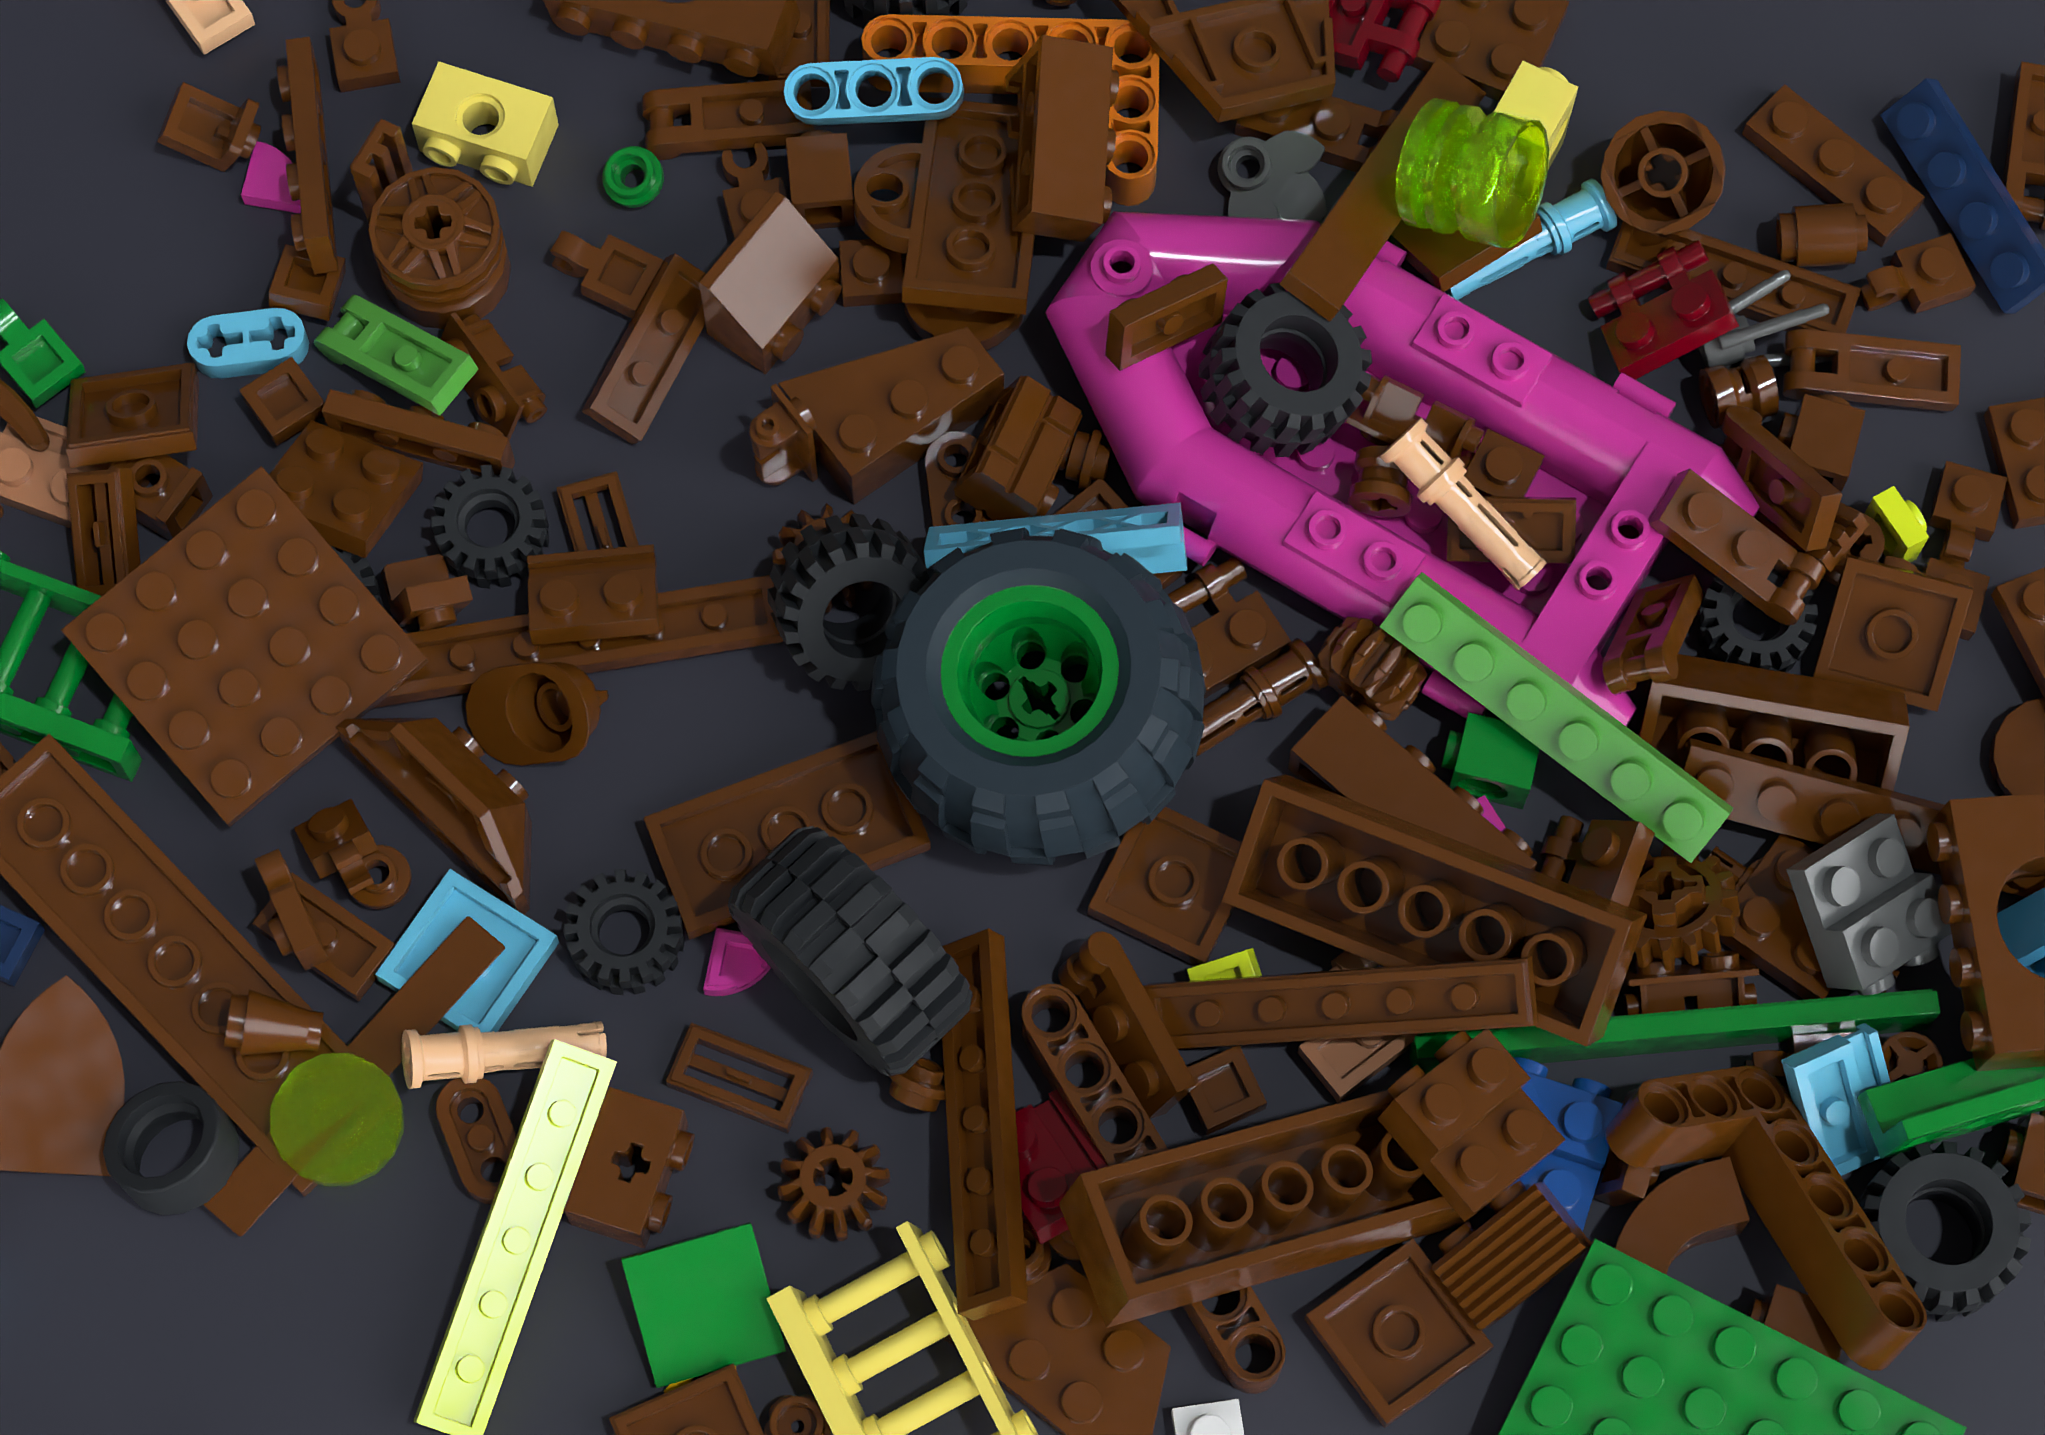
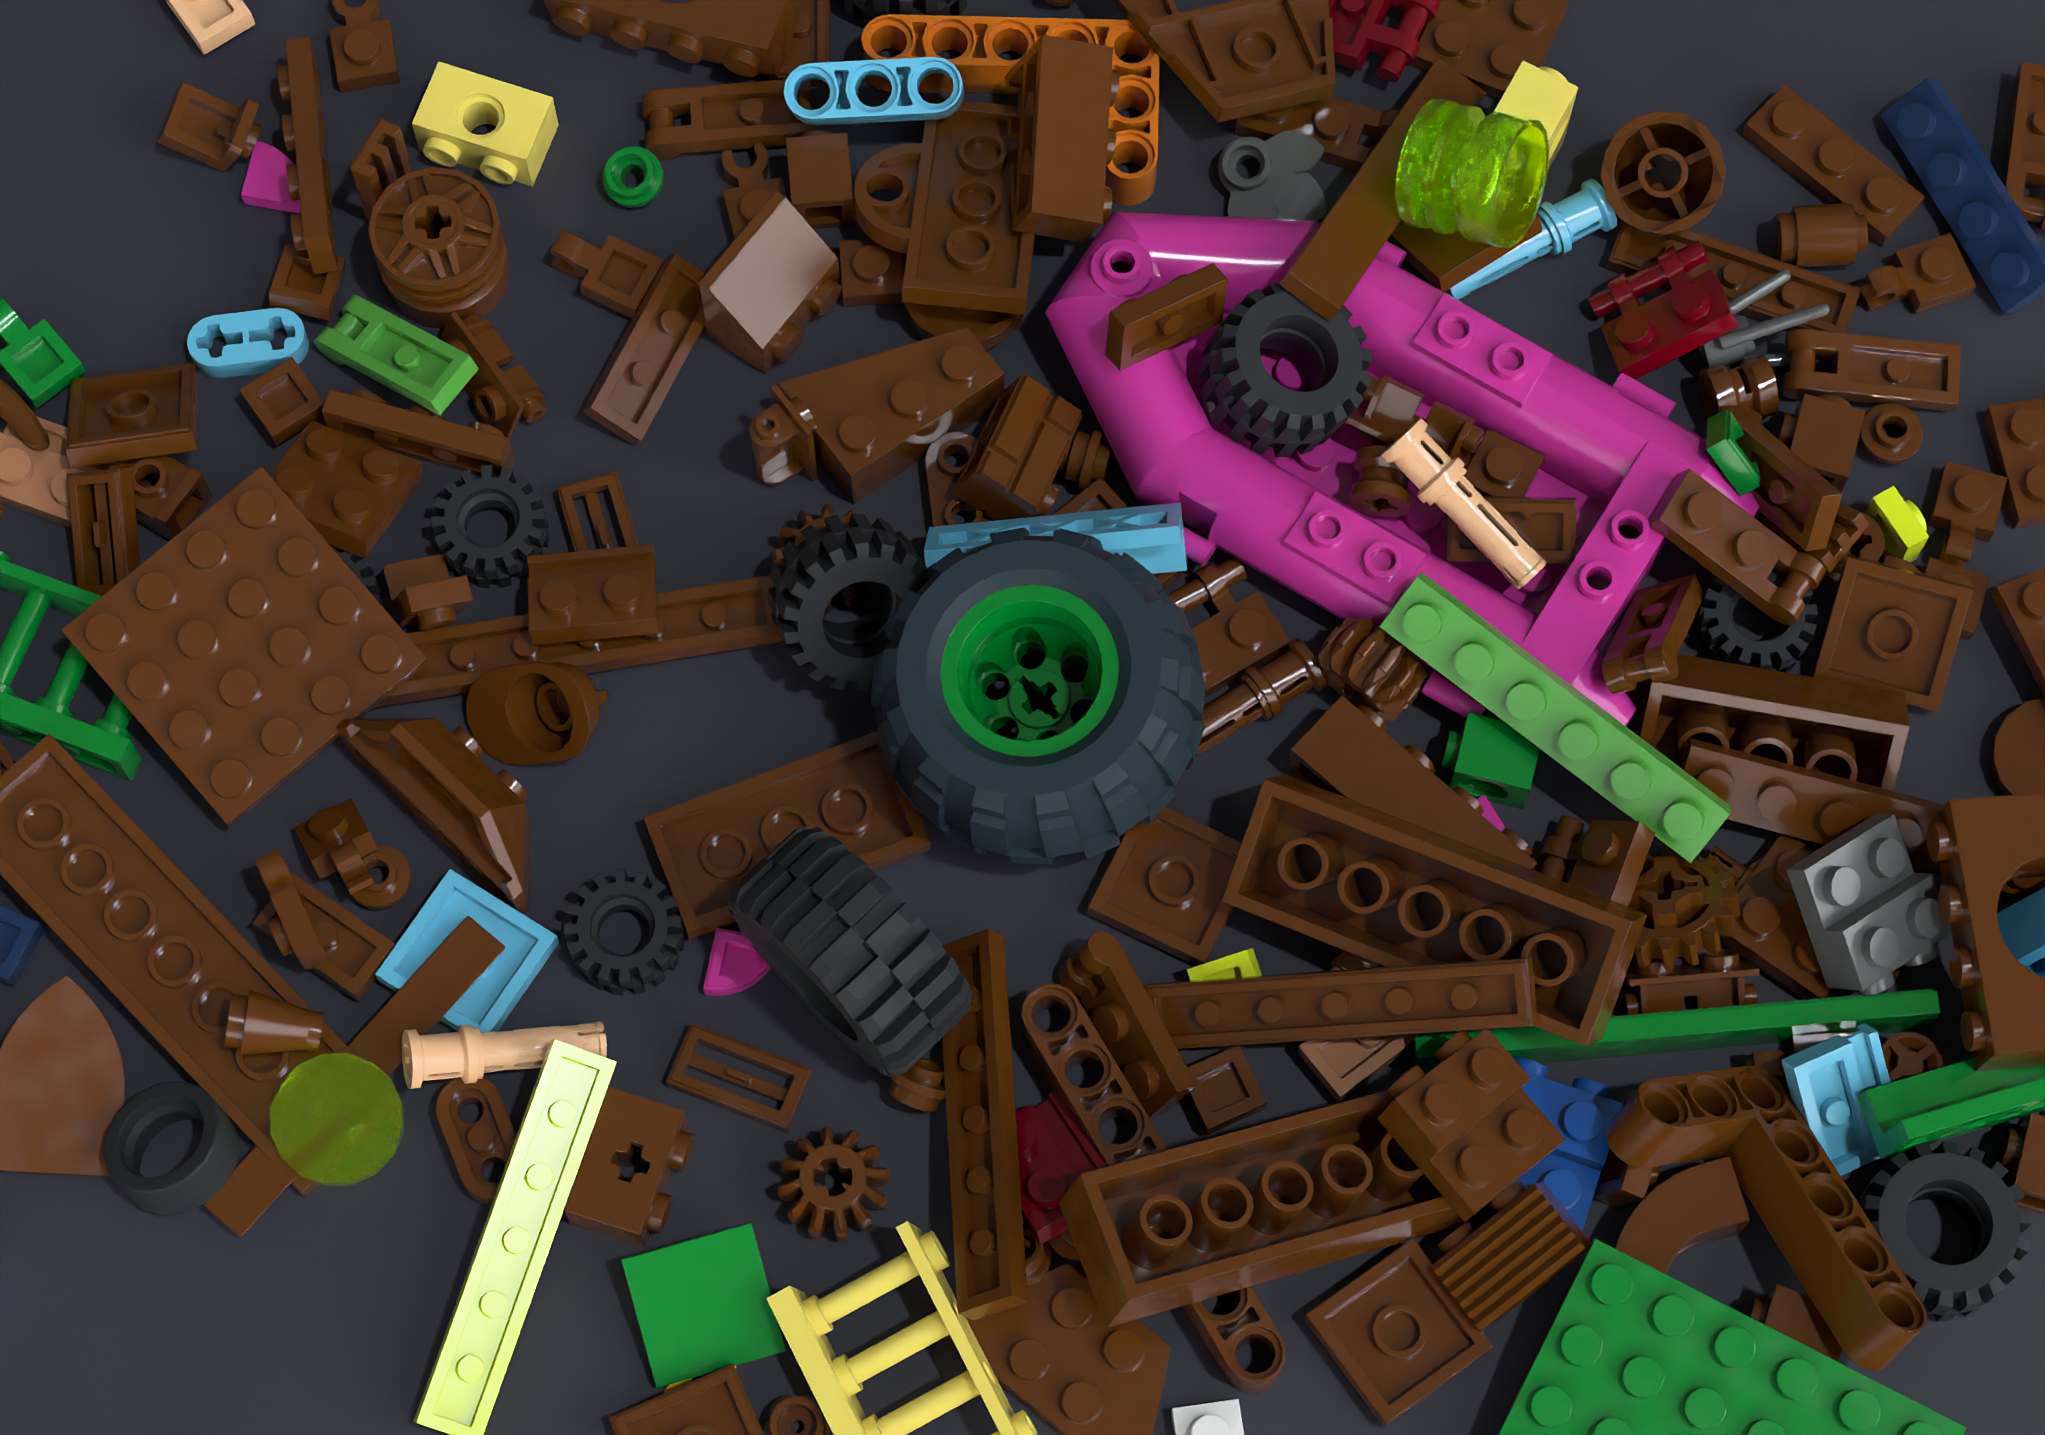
(1721, 445): none -> green tile
(1888, 449): none -> reddish brown plate

